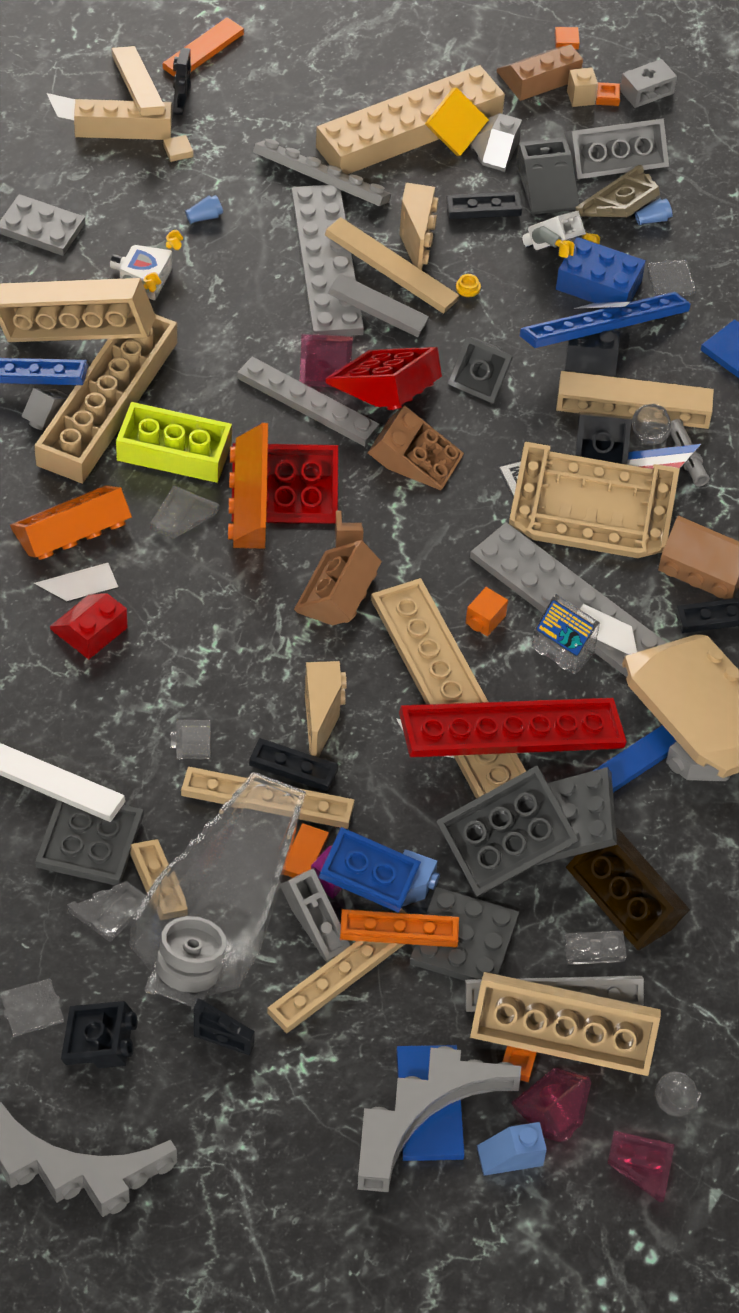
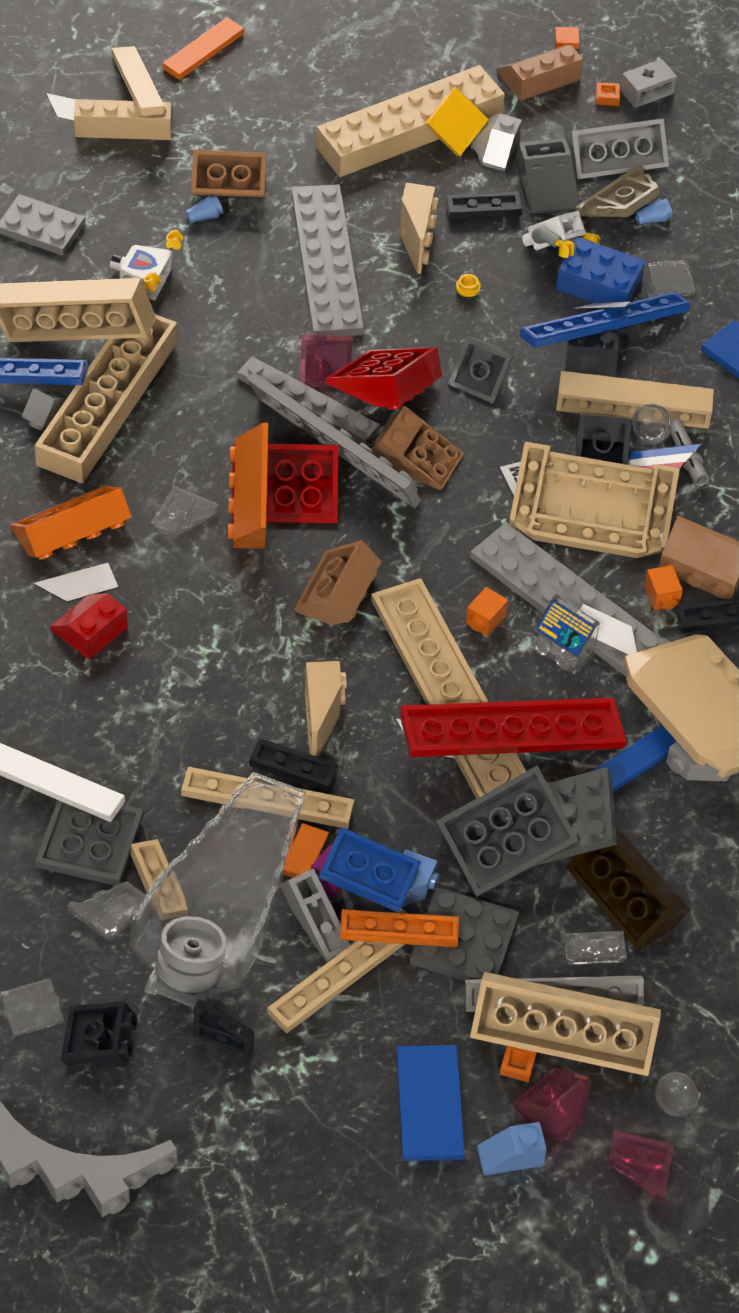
(174, 442): neon yellow brick -> none
(178, 148): tan tile -> none
(182, 80): black wing -> none
(191, 739): clear brick -> none
(229, 173): none -> medium nougat slope
(321, 429): none -> light grey plate
(328, 174): light grey plate -> none
(347, 532): medium nougat panel -> none
(378, 305): light grey tile -> none
(392, 265): tan tile -> none
(416, 1100): light grey arch -> none
(582, 87): tan brick -> none
(663, 588): none -> orange brick

